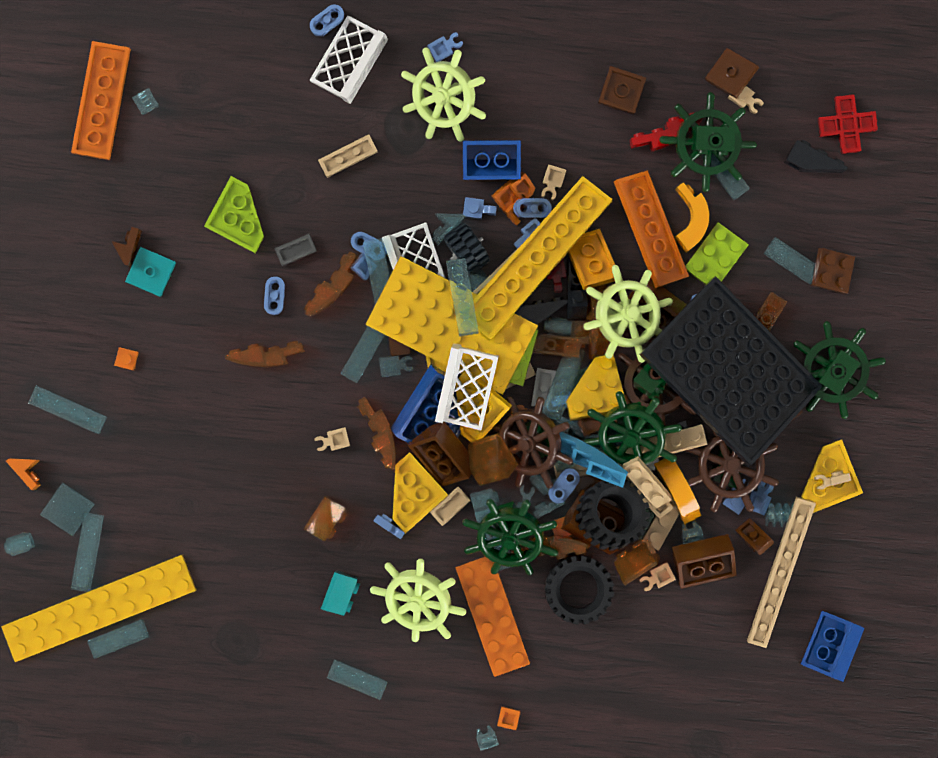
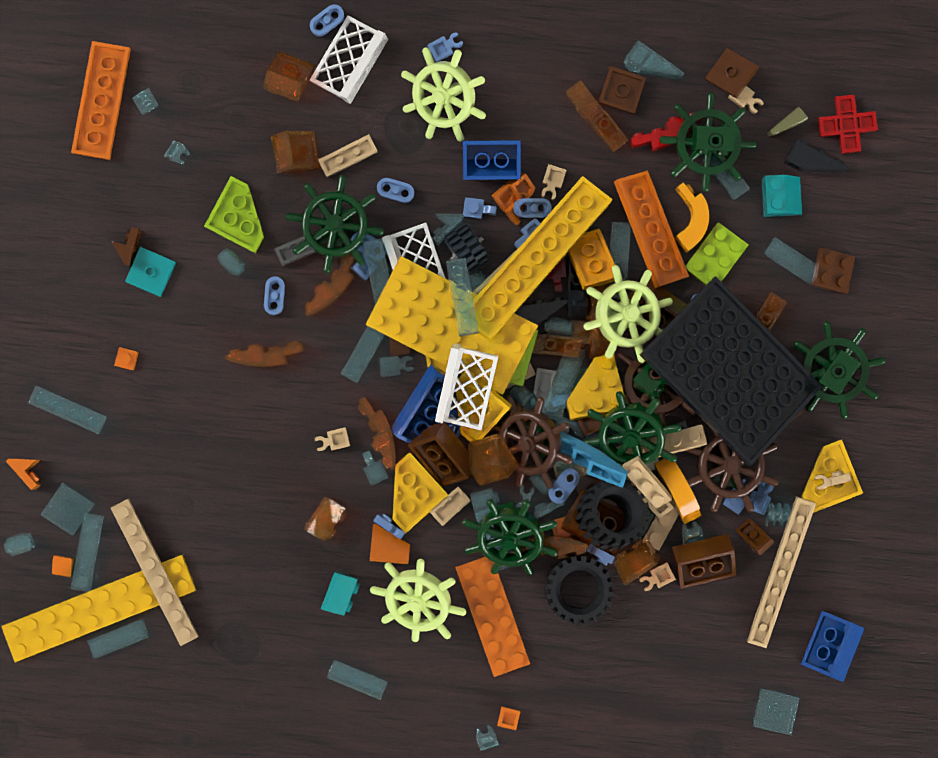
(62, 565): none -> orange slope
(154, 572): none -> tan plate
(174, 152): none -> clear light blue tile
(231, 262): none -> clear light blue brick
(288, 76): none -> clear orange slope
(295, 152): none -> clear orange slope
(334, 224): none -> dark green piece
(375, 470): none -> clear light blue plate
(388, 547): none -> orange slope
(395, 191): none -> medium blue plate
(523, 397): none -> clear light blue brick
(595, 116): none -> clear orange slope
(603, 557): none -> medium blue plate
(620, 249): none -> clear light blue plate
(648, 62): none -> clear light blue slope
(776, 711): none -> clear light blue plate
(781, 195): none -> teal slope
(793, 119): none -> olive slope

